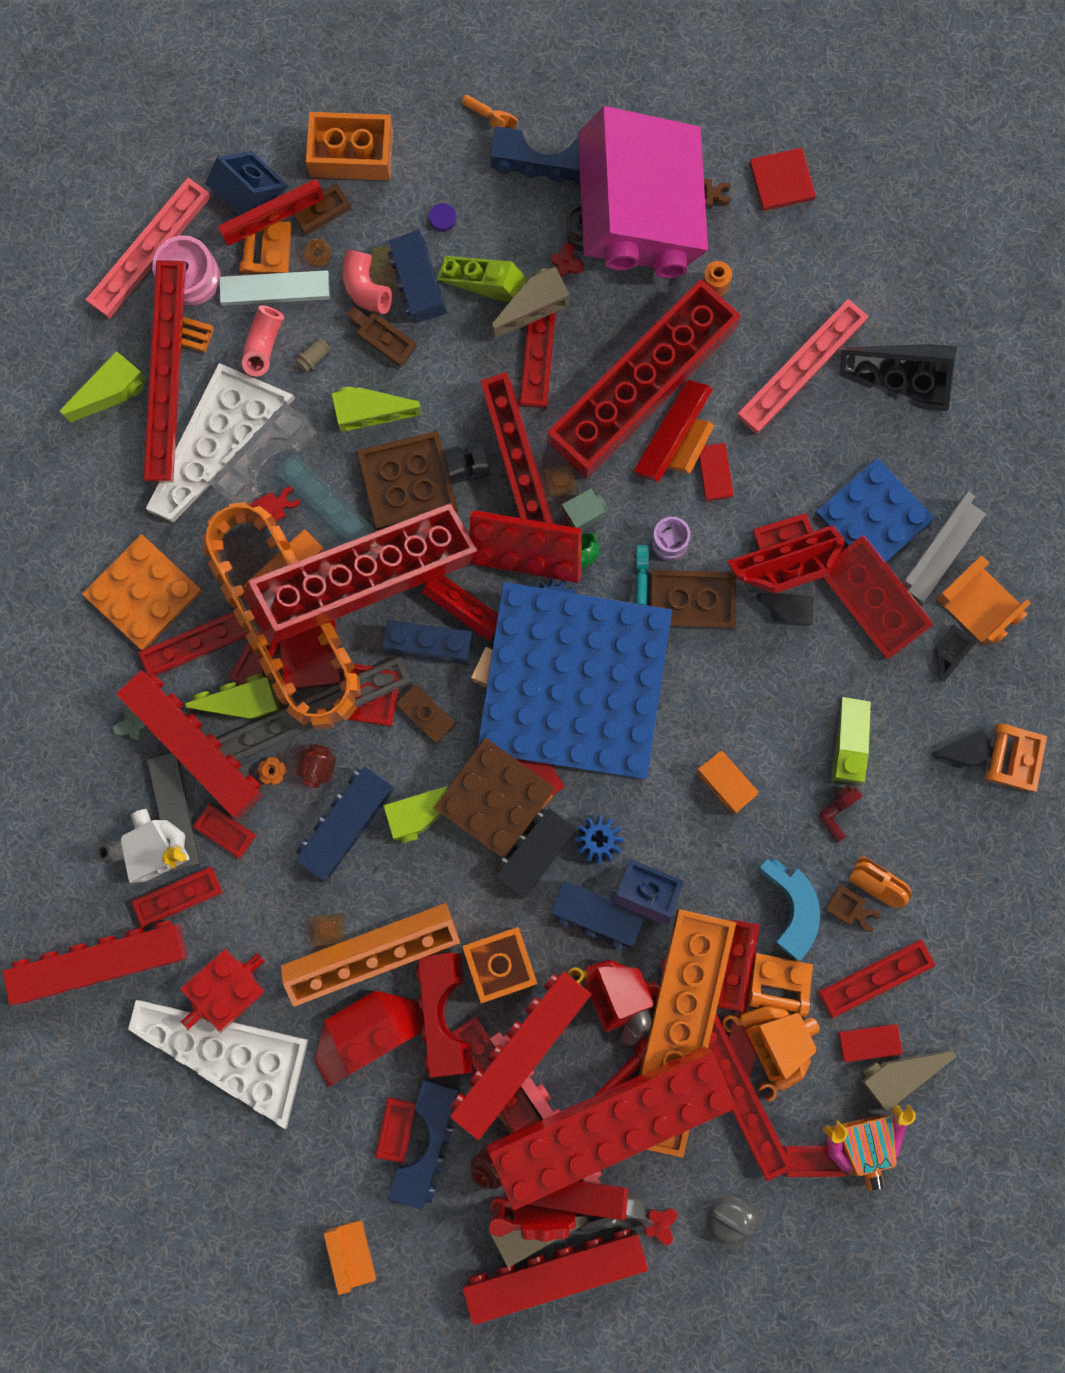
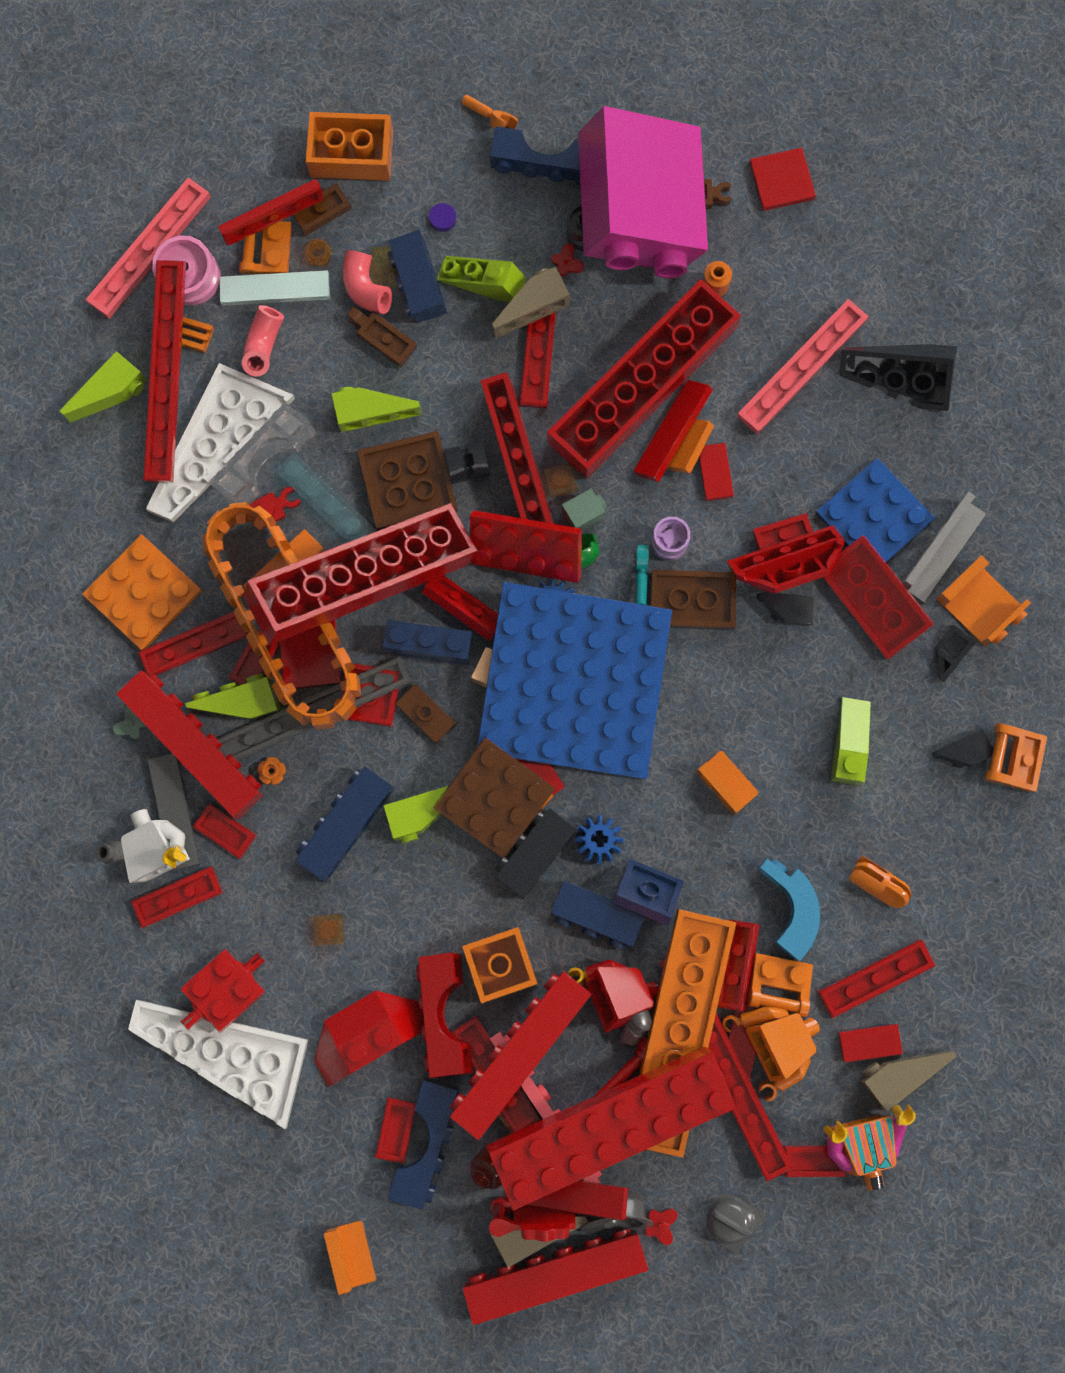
(94, 964): red brick -> none
(244, 181): dark blue slope -> none
(312, 355): dark tan pin -> none
(316, 765): clear red head -> none
(369, 954): orange brick -> none
(845, 798): dark red plate -> none
(848, 907): reddish brown plate -> none

